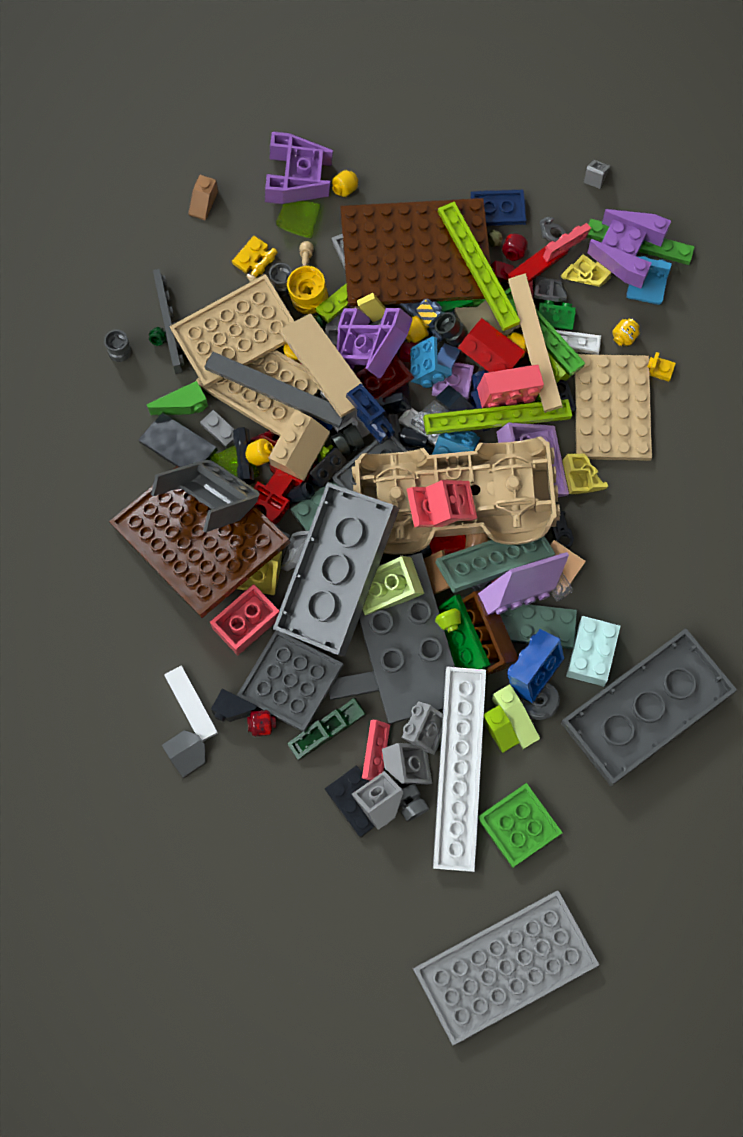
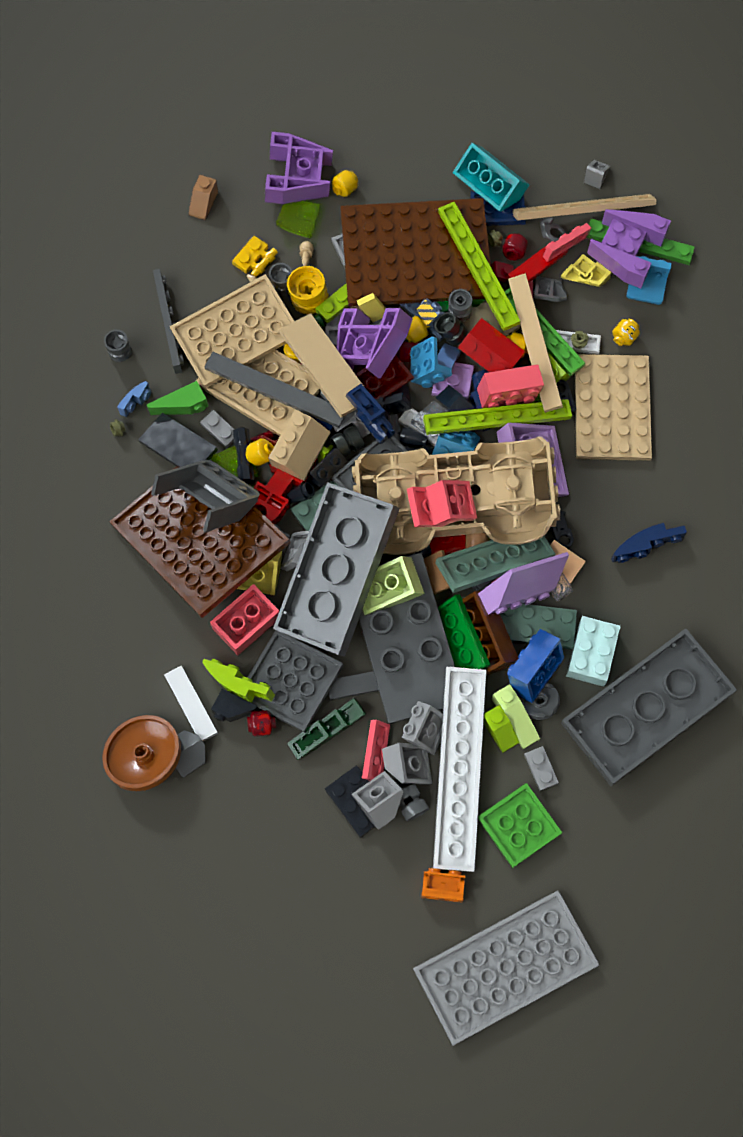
(117, 428): none -> olive plate
(136, 395): none -> medium blue slope
(141, 753): none -> dark orange dish
(157, 336): dark green plate -> none
(236, 683): none -> lime slope
(443, 885): none -> orange hinge
(449, 620): lime cone -> none
(460, 304): none -> dark grey wheel
(490, 177): none -> teal slope
(541, 768): none -> light grey plate
(558, 316): green bracket -> none
(579, 343): none -> olive plate
(581, 475): light yellow slope -> none
(584, 207): none -> tan tile
(642, 542): none -> dark blue slope
(660, 367): yellow bracket -> none

